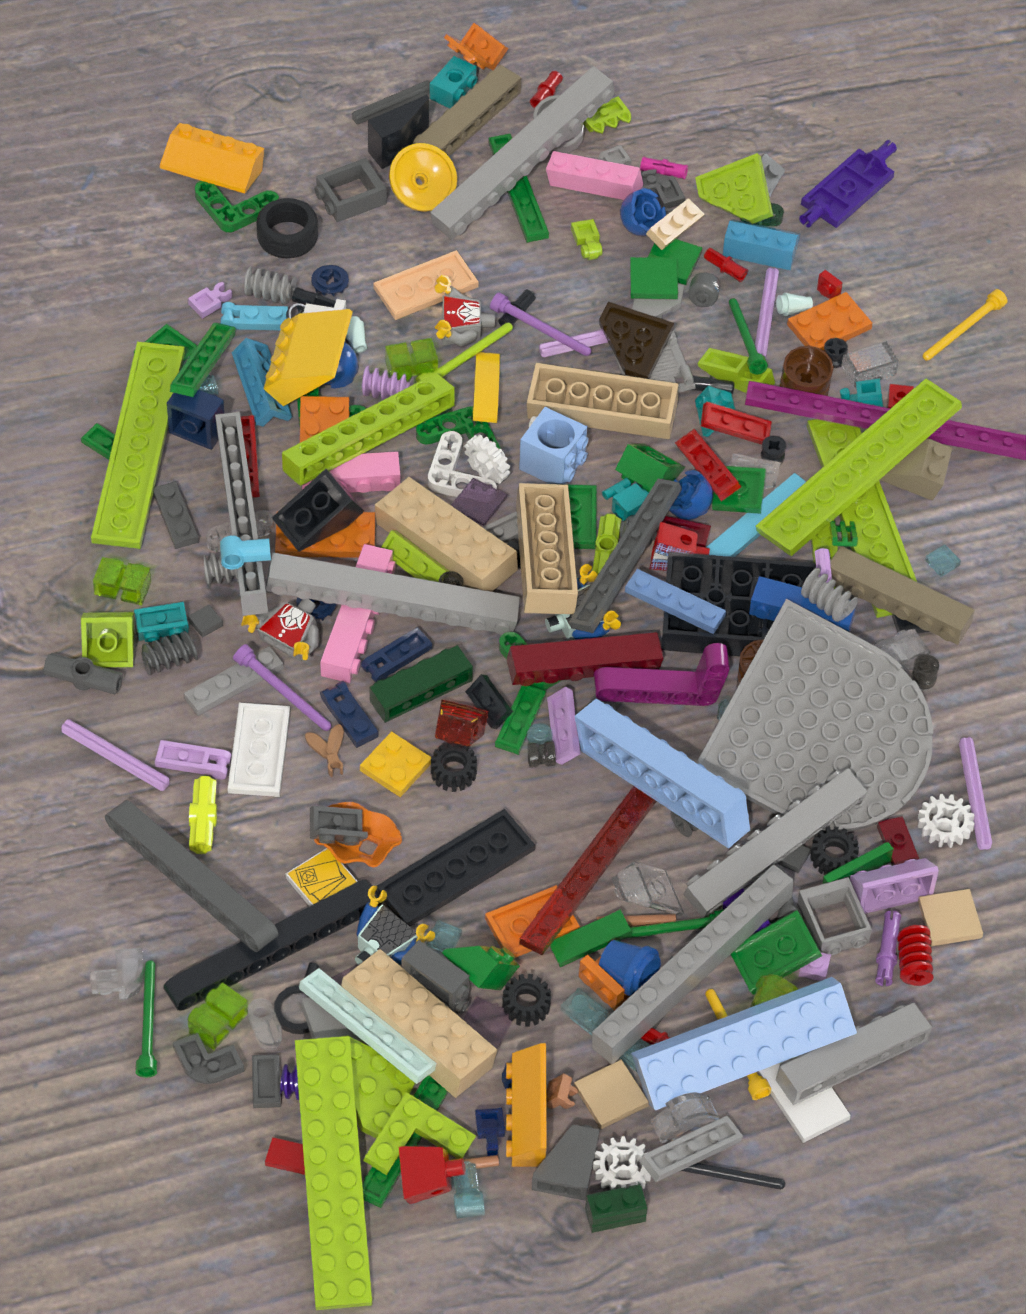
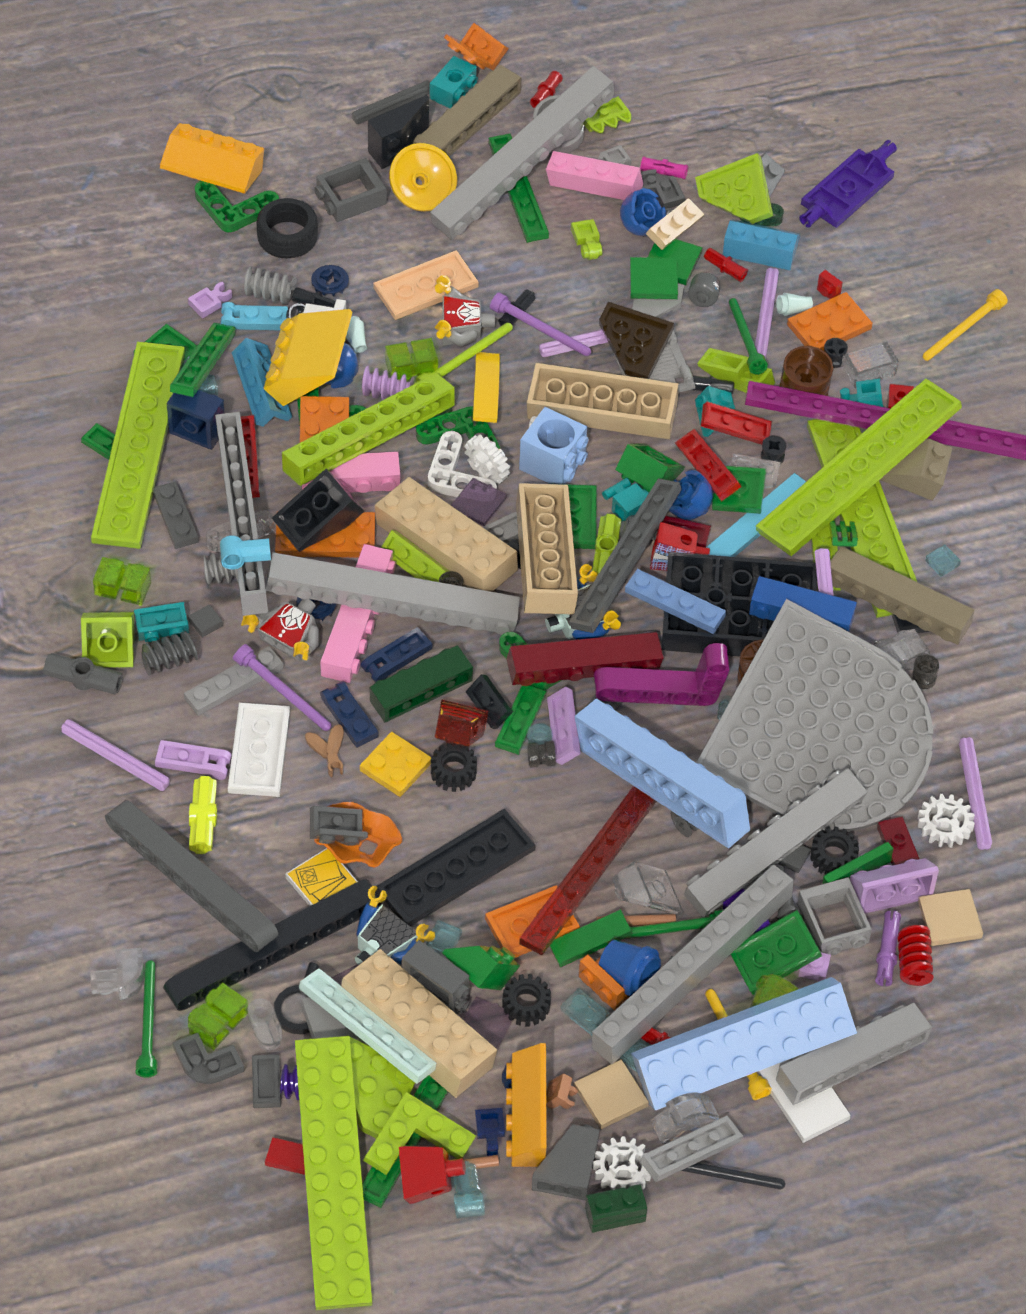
(827, 597): light grey piece -> none

